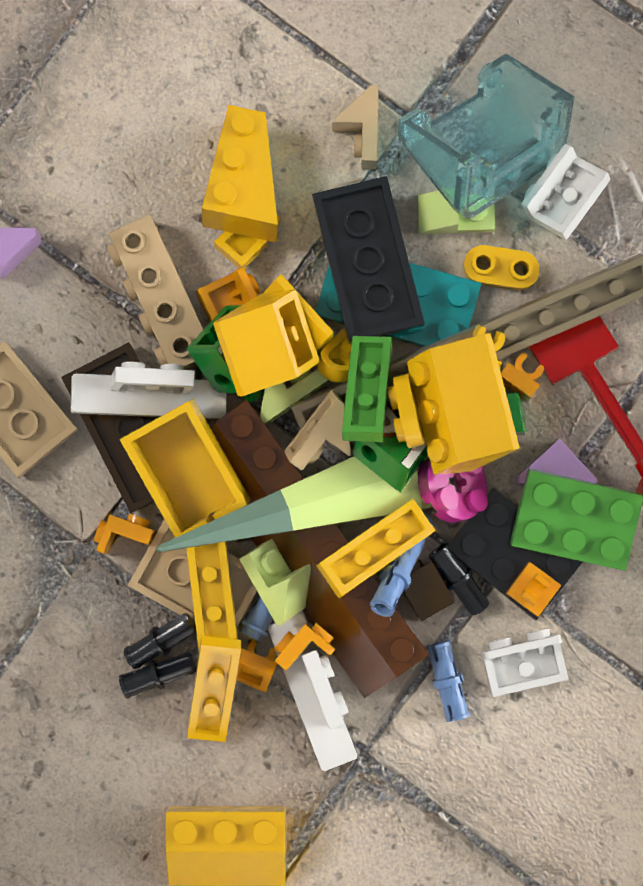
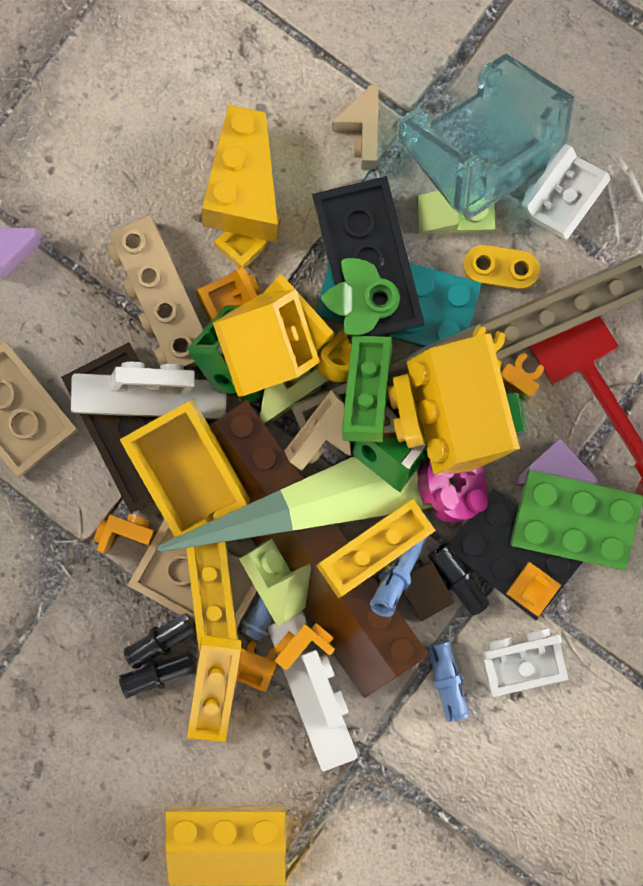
(355, 297): none -> bright green plate

